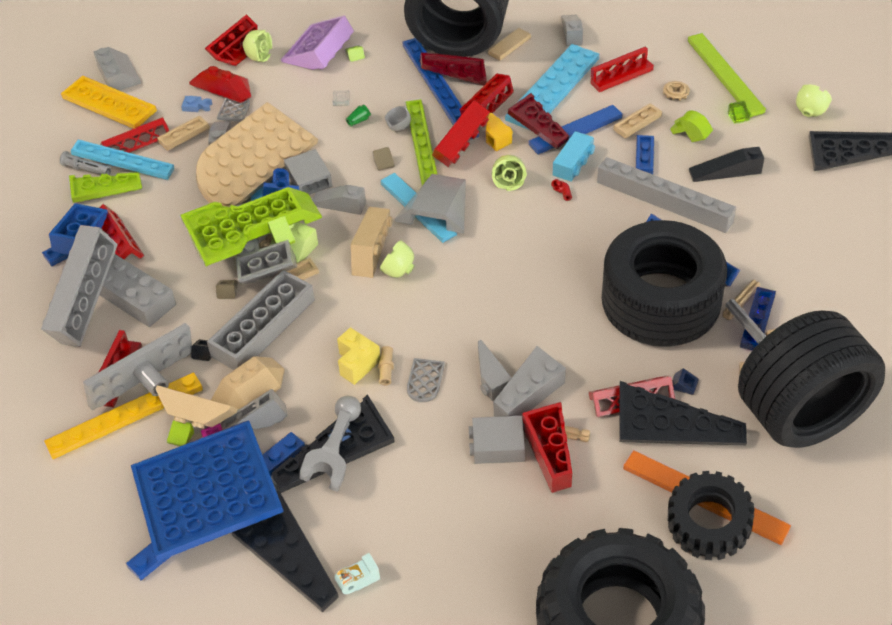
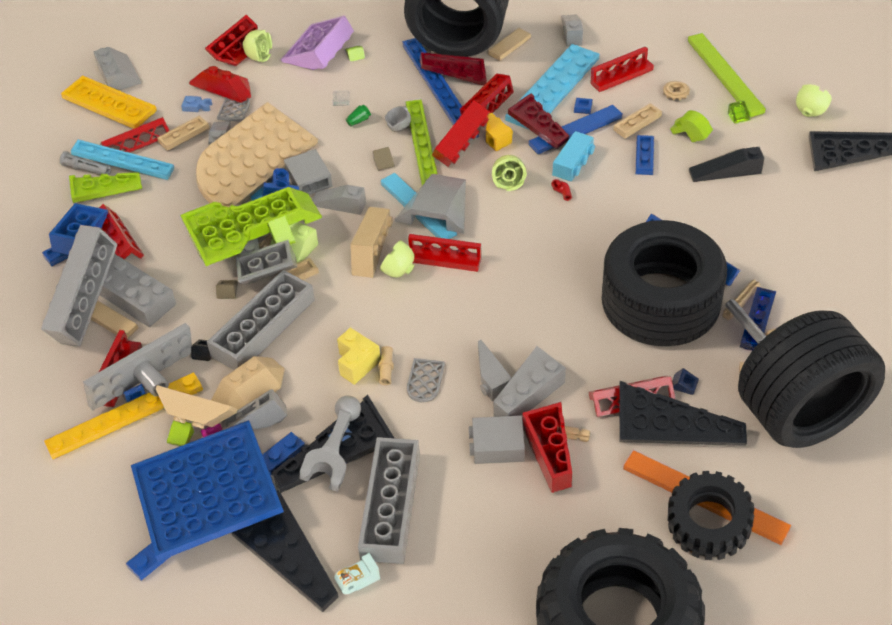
(112, 320): none -> tan tile
(134, 393): none -> blue slope
(389, 500): none -> light grey brick
(445, 256): none -> red fence
(583, 105): none -> blue tile
(666, 194): light grey brick -> none

